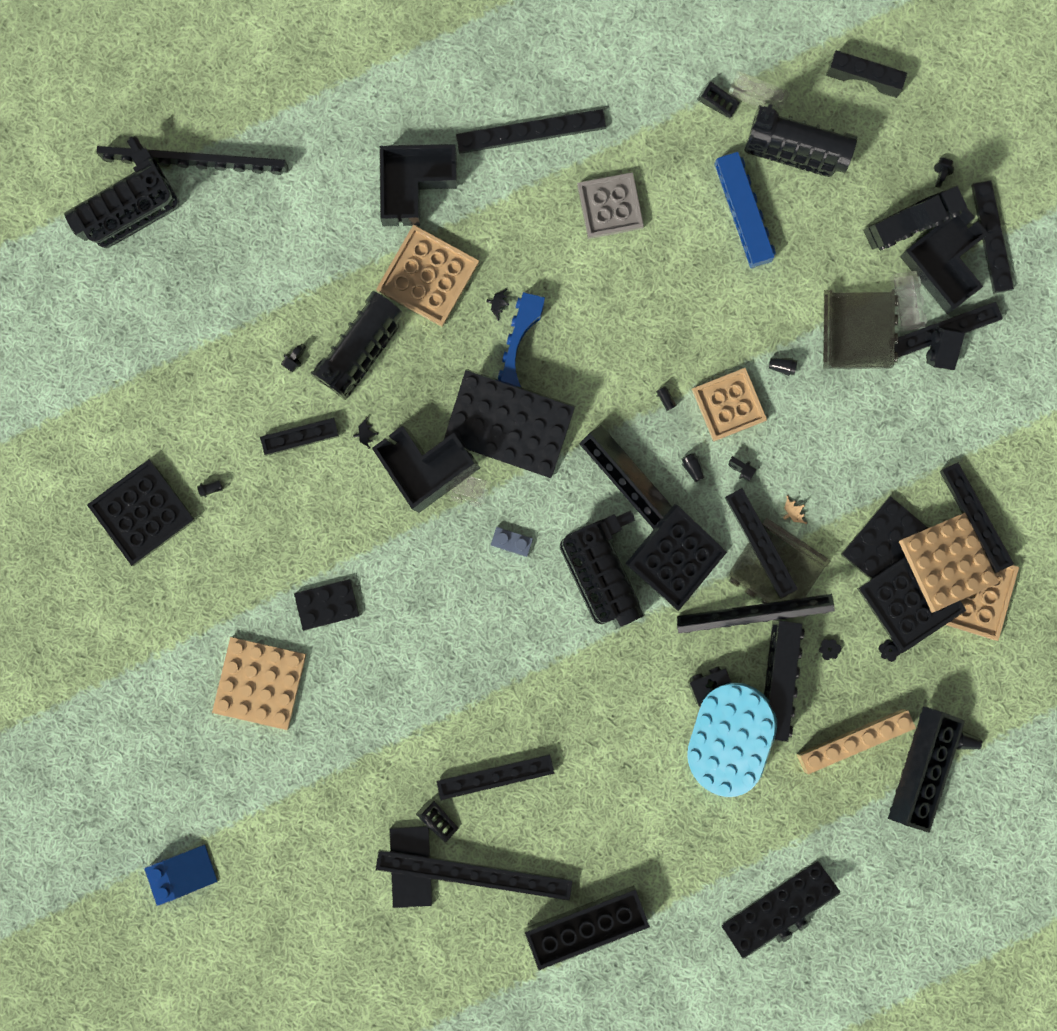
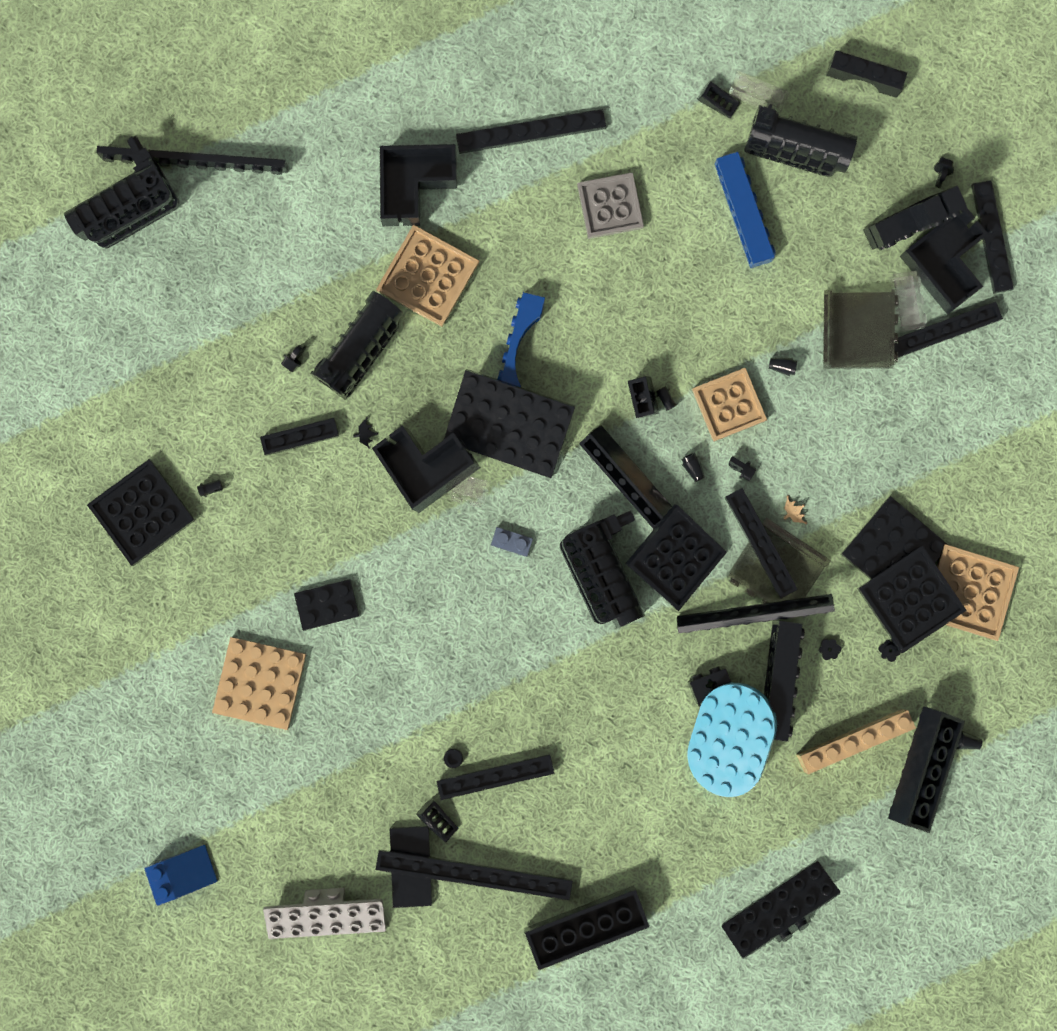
(324, 914): none -> light grey bracket
(453, 758): none -> black tile
(498, 303): black piece -> none
(643, 397): none -> black brick
(945, 348): black brick -> none
(948, 562): tan plate -> none
(970, 504): black plate -> none

